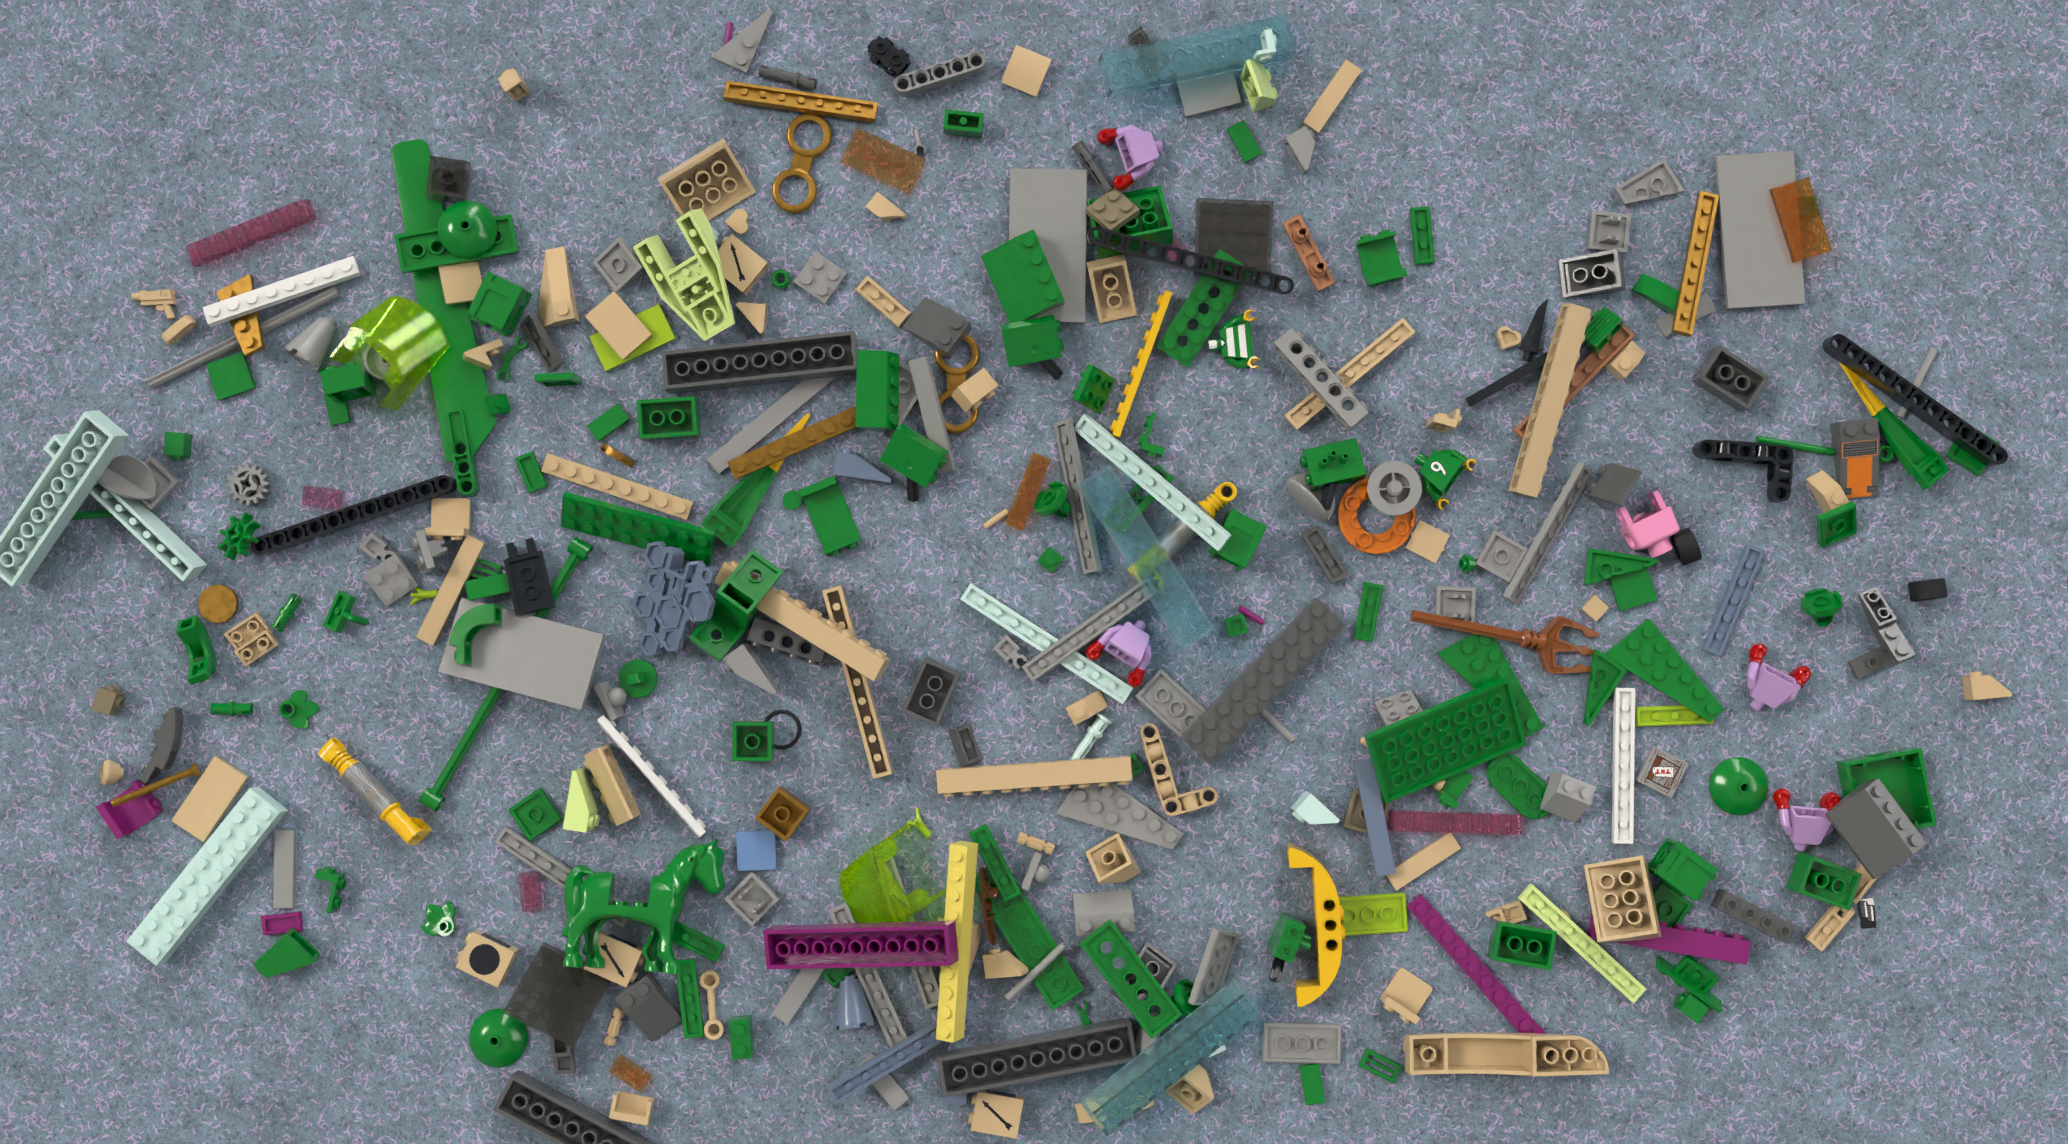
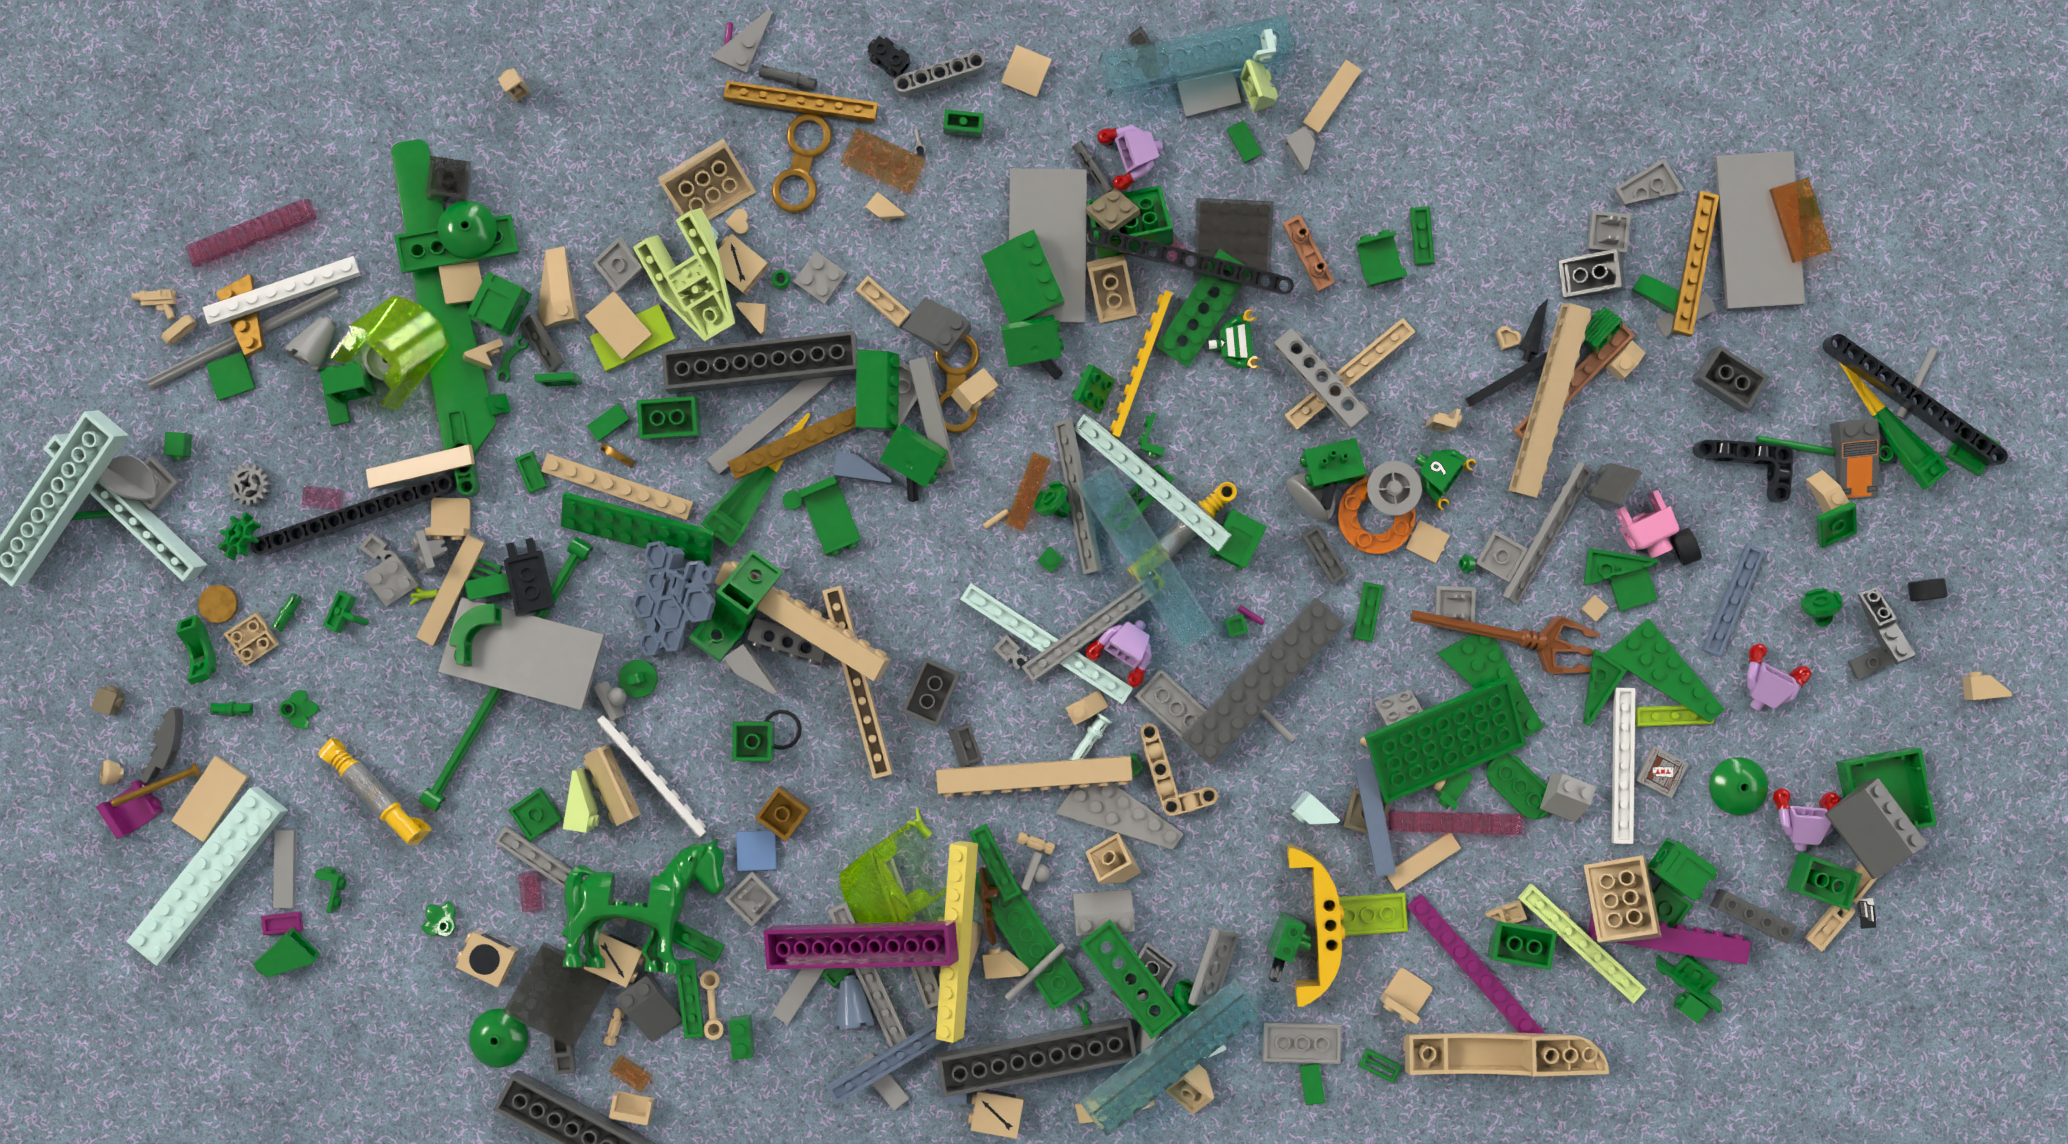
(420, 466): none -> tile

